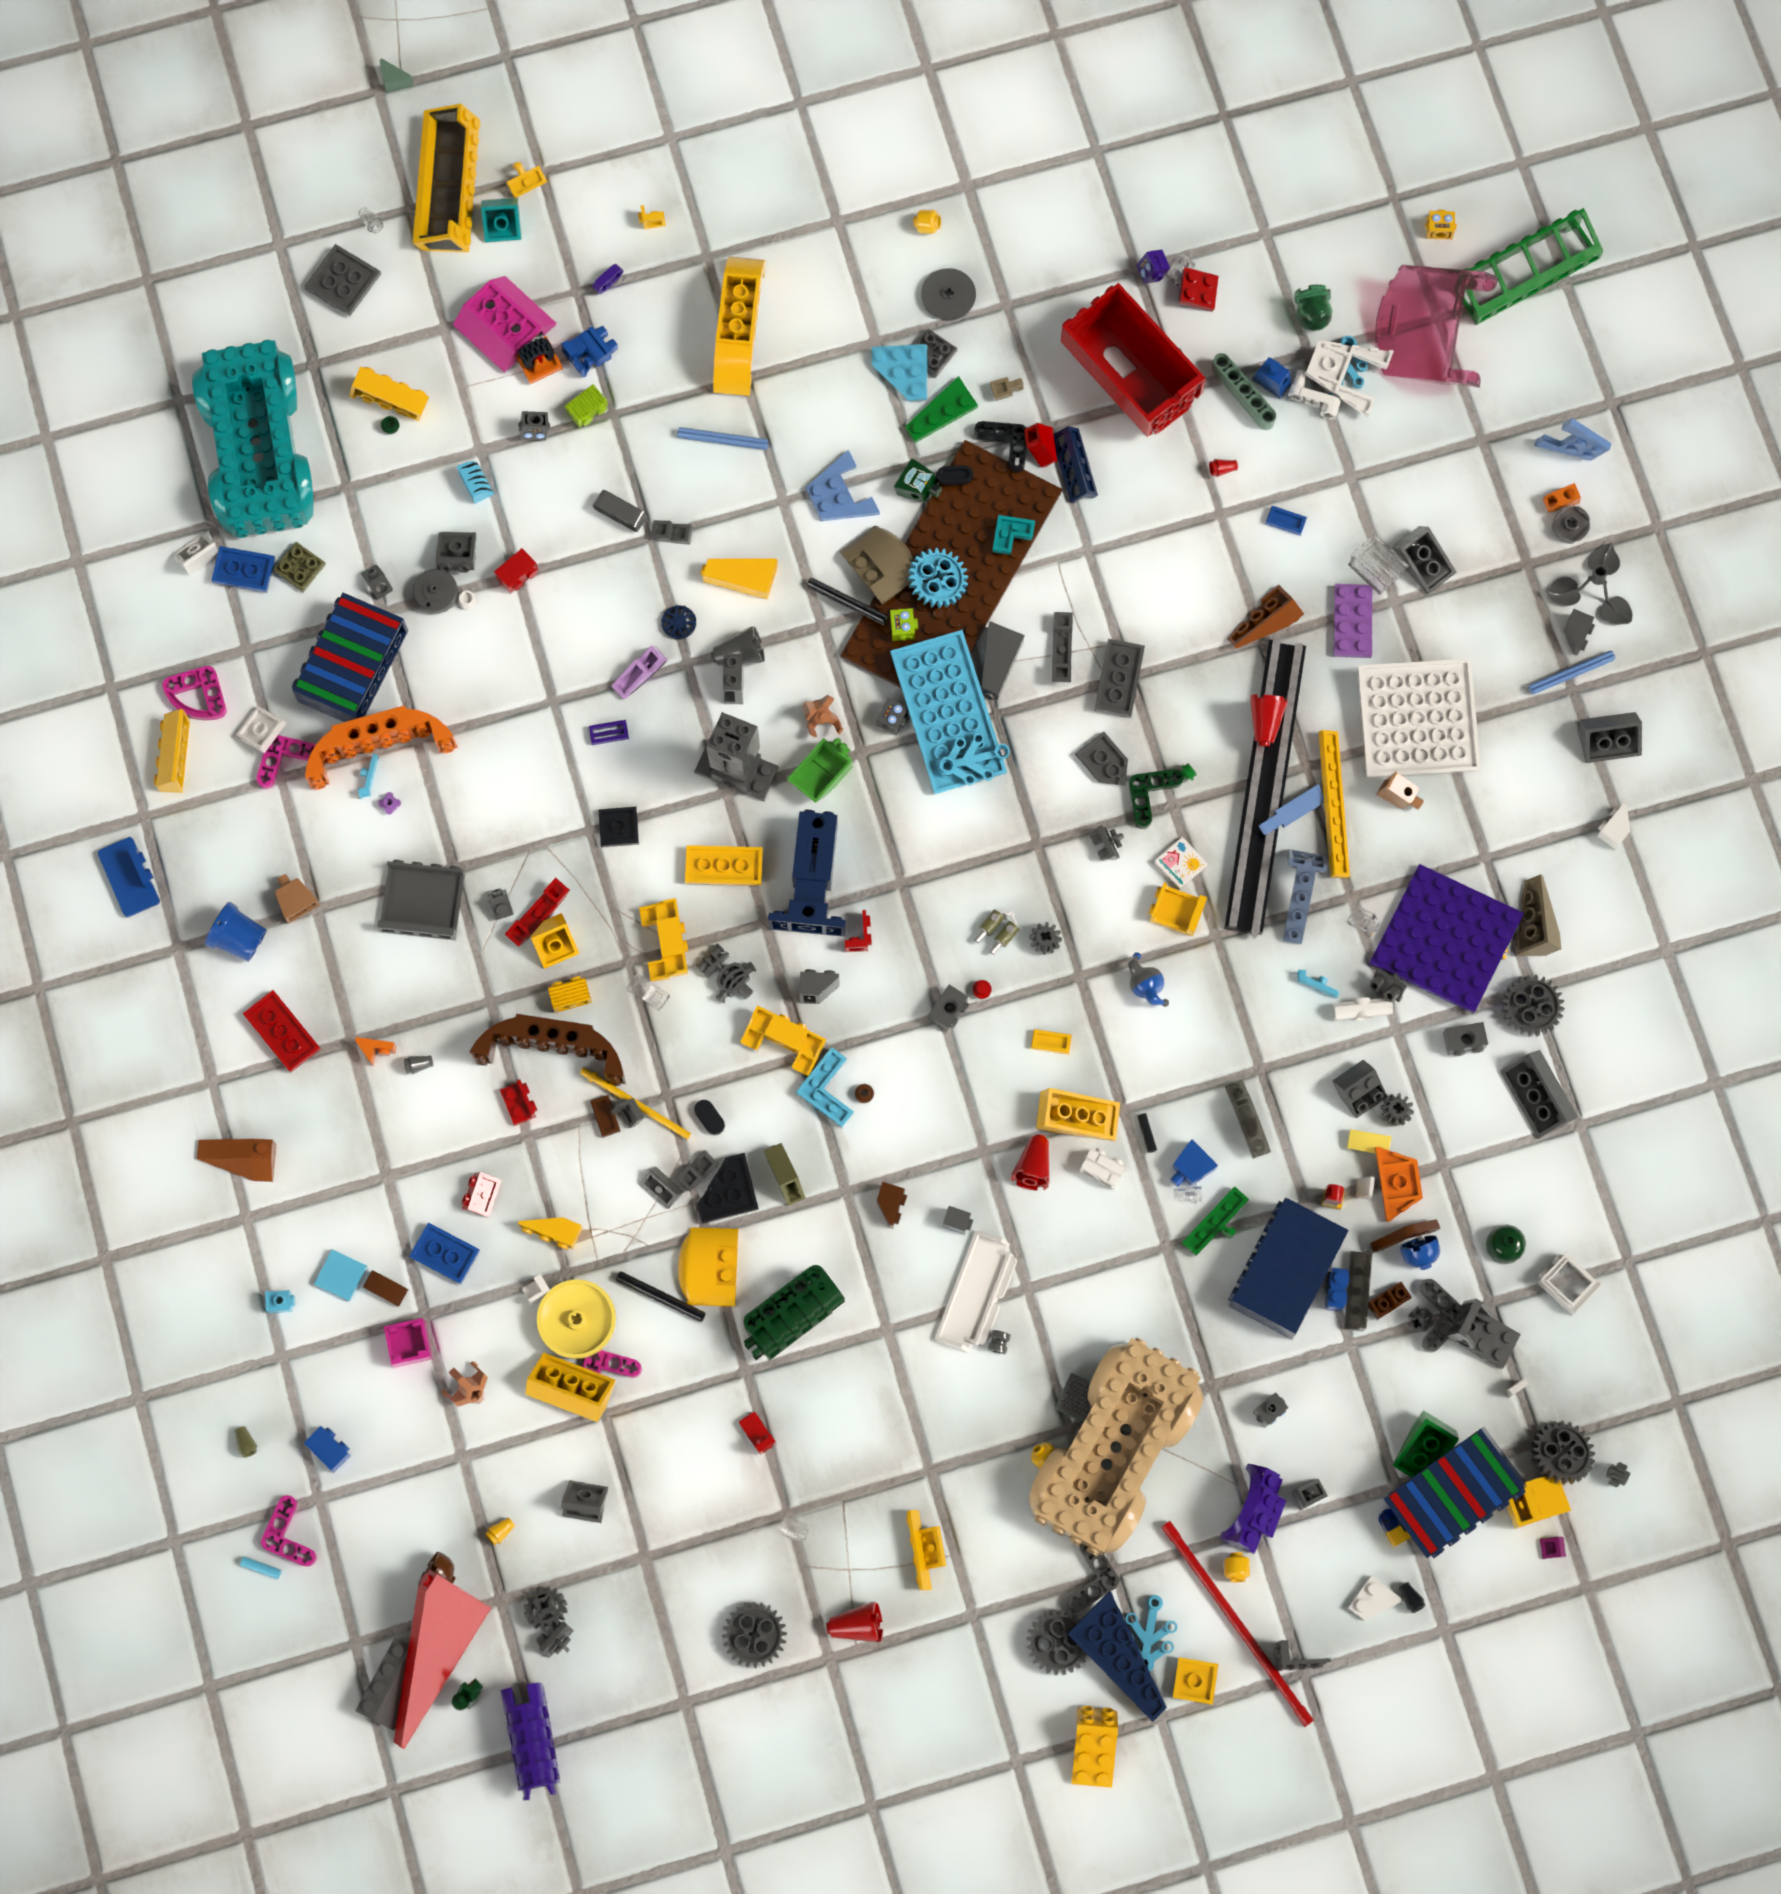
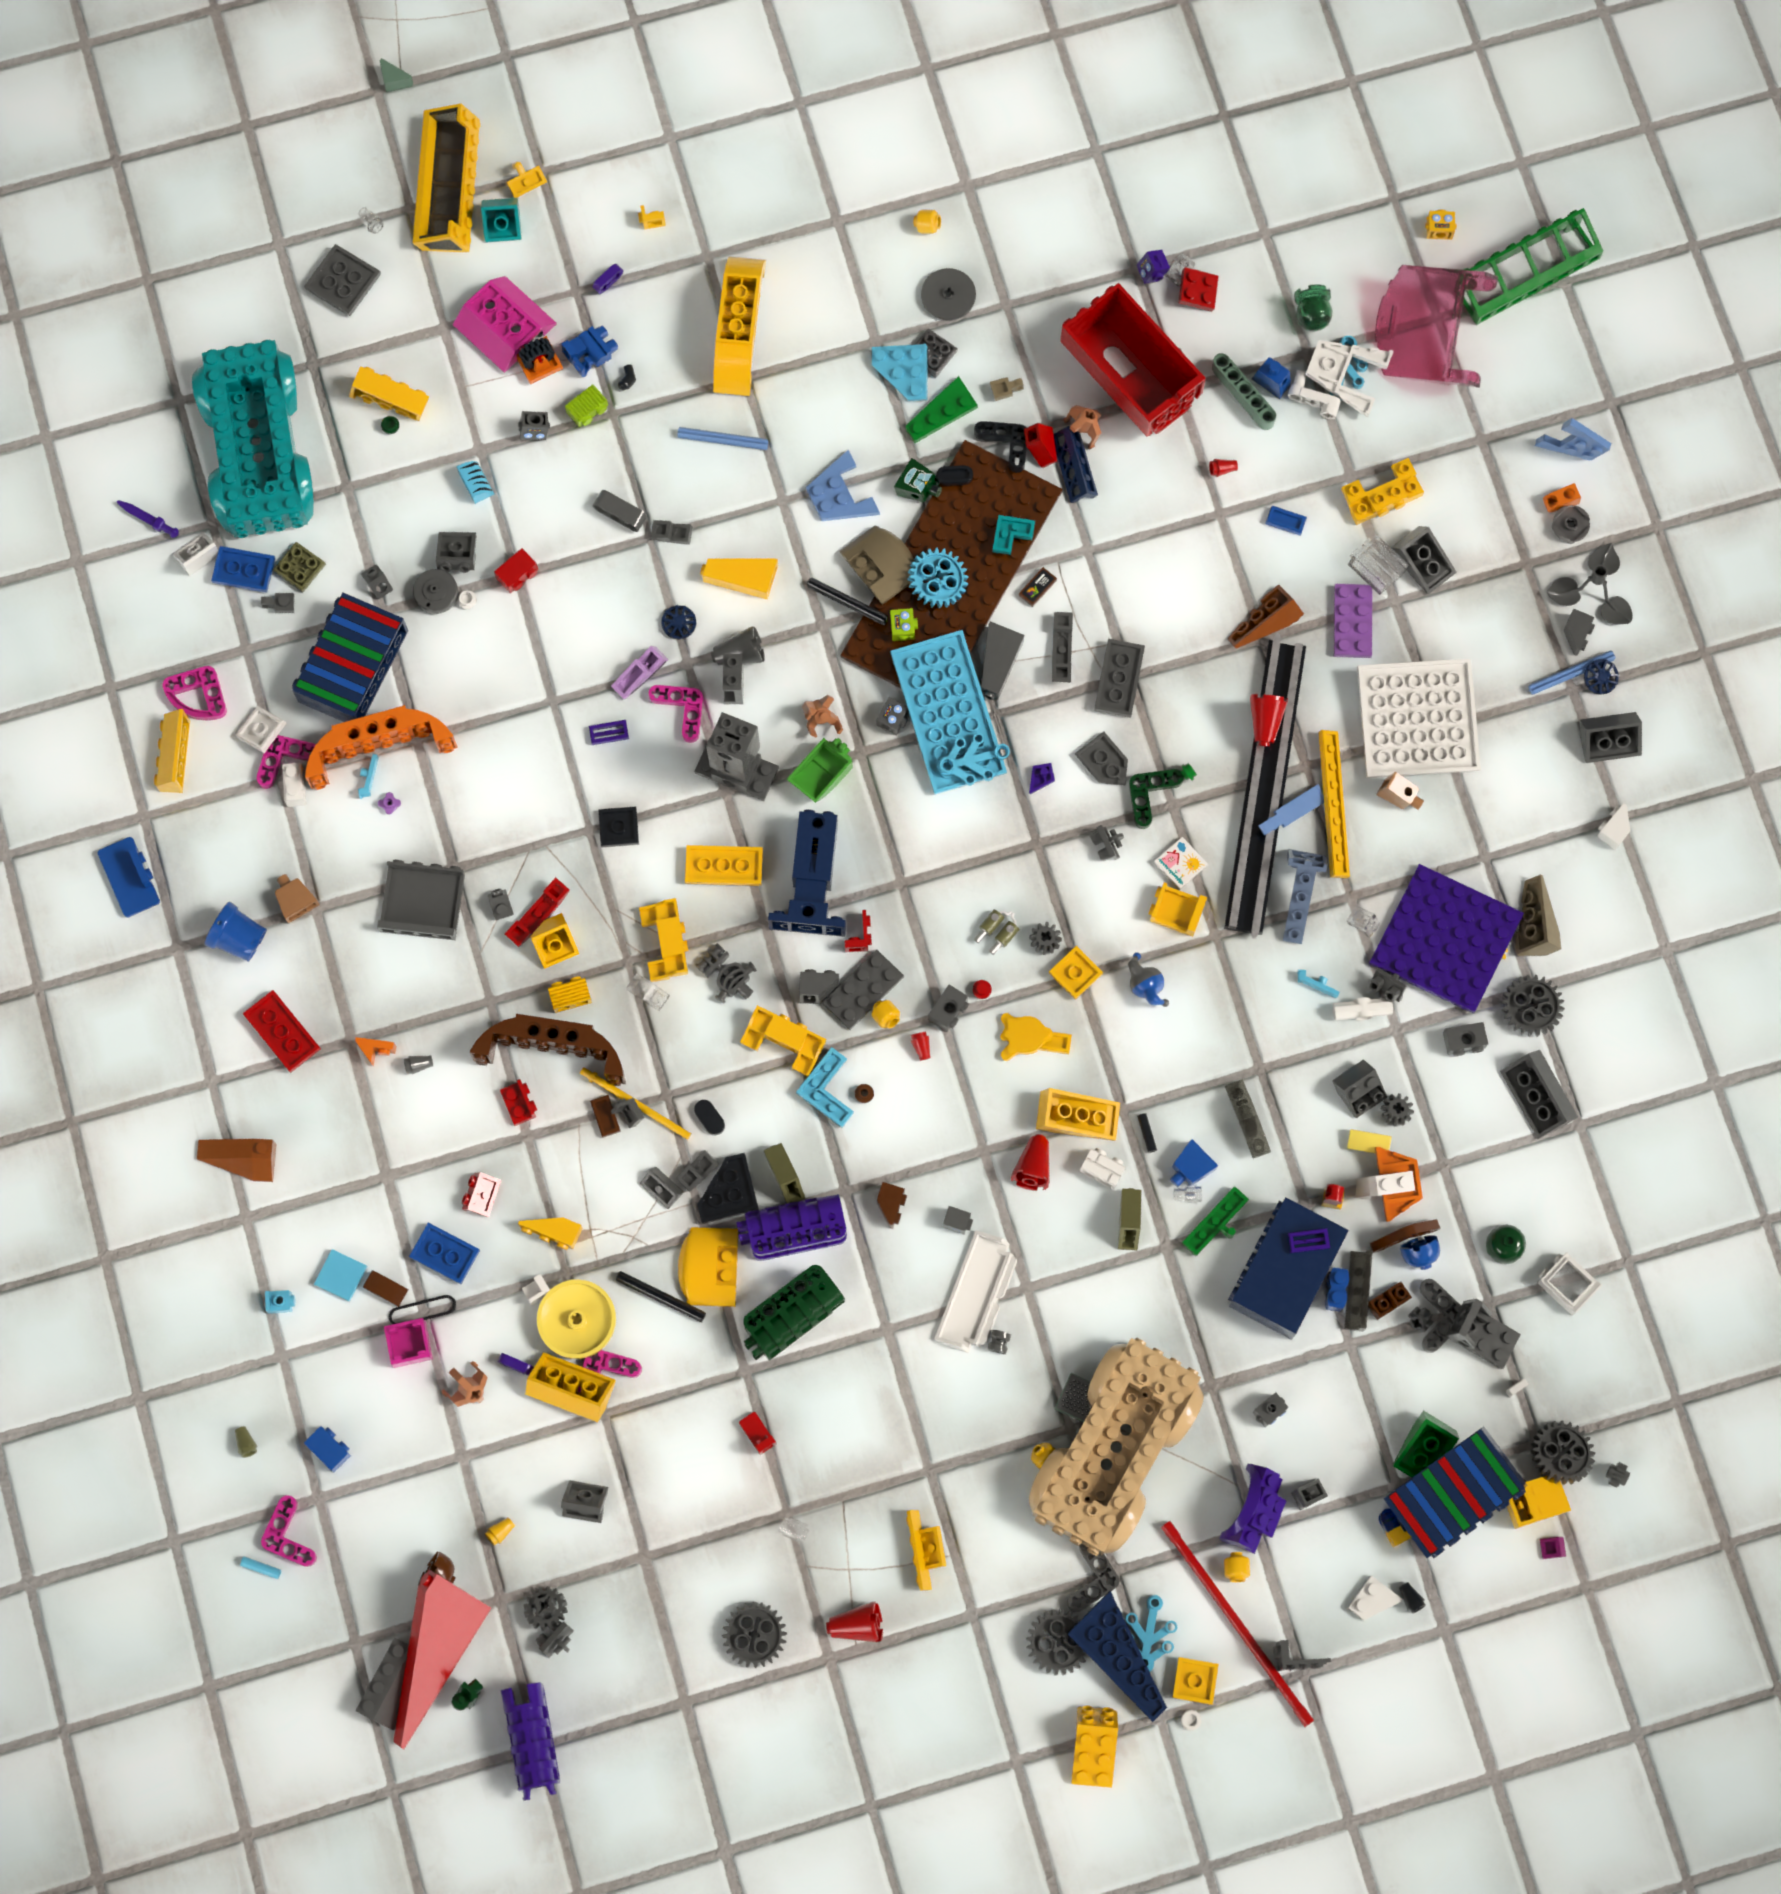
(157, 524): none -> dark purple sword
(282, 602): none -> dark grey plate
(294, 784): none -> white brick
(422, 1302): none -> black piece
(515, 1364): none -> dark purple beam
(629, 379): none -> black arm
(689, 706): none -> dark pink beam
(791, 1223): none -> dark purple piece
(863, 989): none -> dark grey plate
(885, 1014): none -> yellow head
(921, 1045): none -> red cone
(1024, 1035): none -> yellow tile
(1037, 586): none -> tile
(1041, 777): none -> dark purple piece
(1075, 972): none -> yellow plate
(1085, 422): none -> nougat piece
(1129, 1219): none -> olive slope
(1190, 1720): none -> white tile
(1306, 1241): none -> dark purple tile
(1384, 497): none -> yellow bracket
(1391, 1183): none -> white brick
(1601, 676): none -> dark blue wheel

